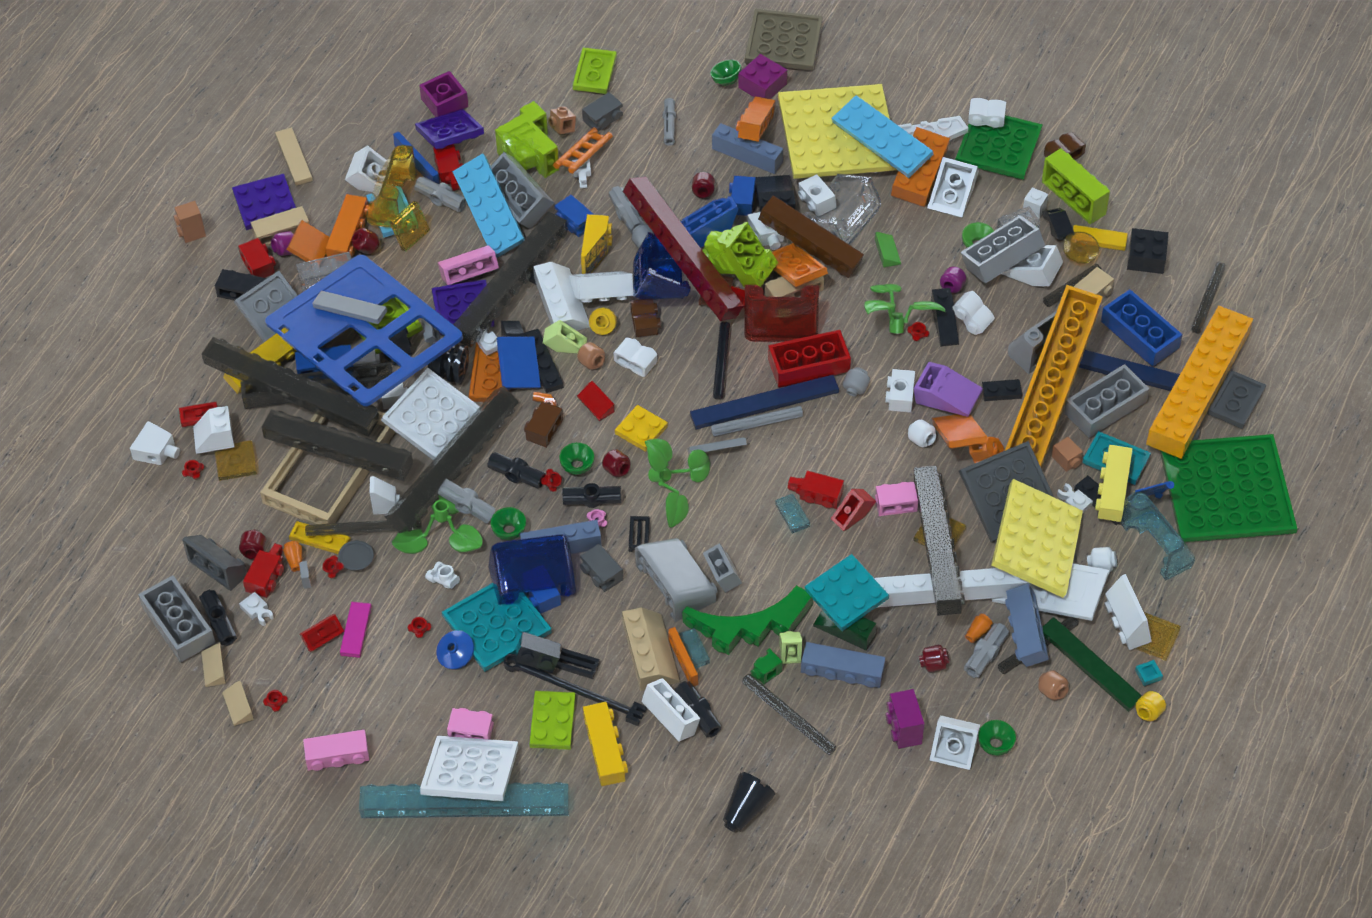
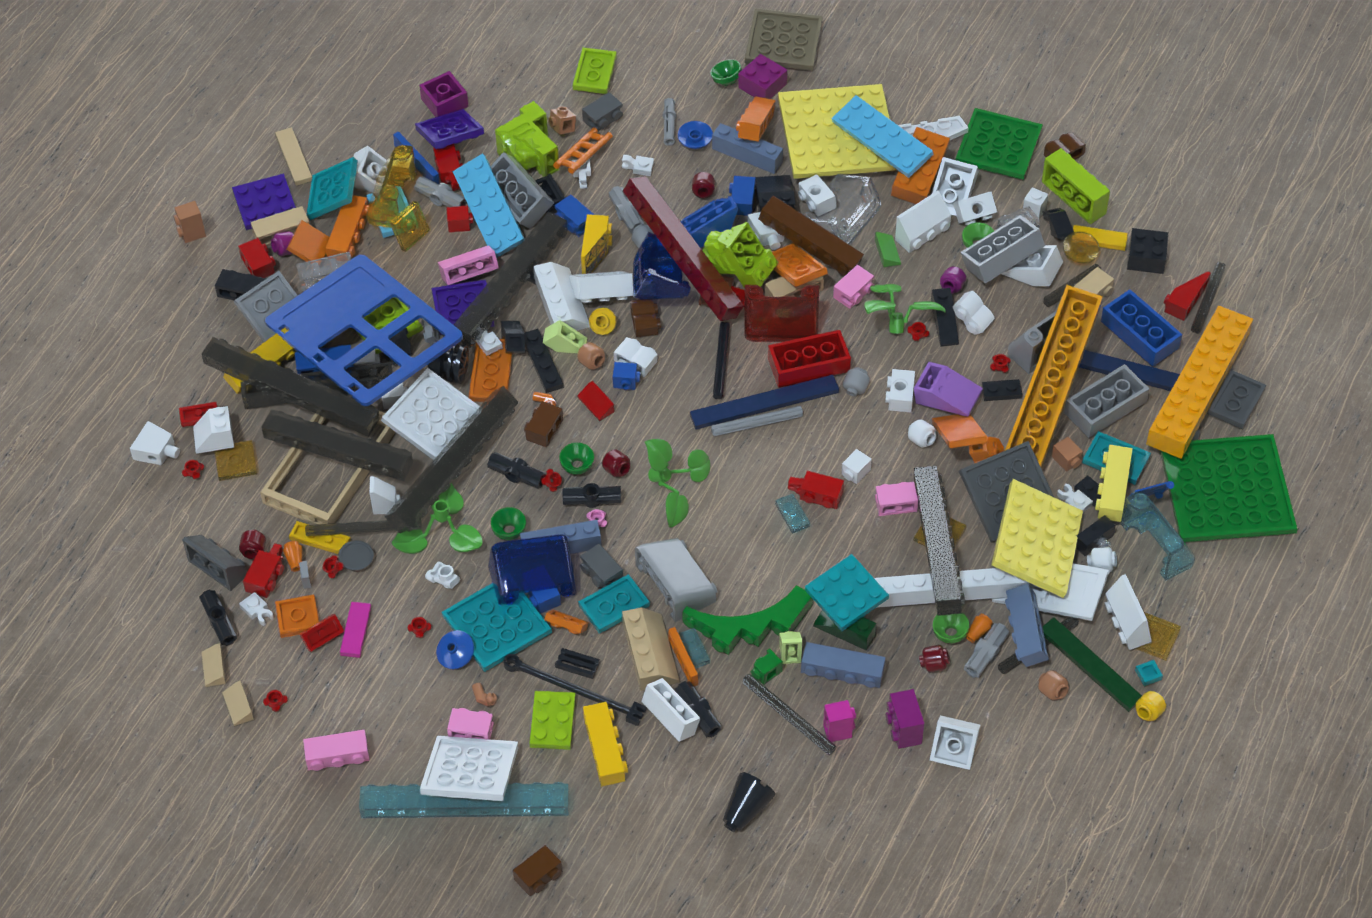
(176, 618): light grey brick -> none
(296, 615): none -> orange tile
(332, 188): none -> teal plate
(349, 307): light grey tile -> none
(365, 241): dark red head -> none
(459, 219): none -> red brick
(466, 501): light grey piece -> none
(483, 698): none -> nougat arm
(518, 362): blue piece -> none
(537, 652): black brick -> none
(538, 871): none -> reddish brown brick
(552, 190): none -> black hinge
(564, 620): none -> orange plate
(606, 605): none -> teal plate
(625, 375): none -> blue brick
(631, 531): black tile -> none
(640, 166): none -> white plate
(640, 426): yellow plate -> none
(695, 134): none -> blue dish
(718, 445): light grey tile -> none
(722, 567): light grey brick -> none
(839, 720): none -> dark pink brick
(853, 287): none -> bright pink brick
(853, 508): red slope -> none
(856, 466): none -> white brick
(922, 222): none -> white slope
(956, 621): none -> bright green piece
(984, 203): none -> white brick
(987, 112): white brick -> none
(996, 730): green piece -> none
(1000, 363): none -> red plate
(1095, 536): none -> black piece
(1185, 296): none -> red slope

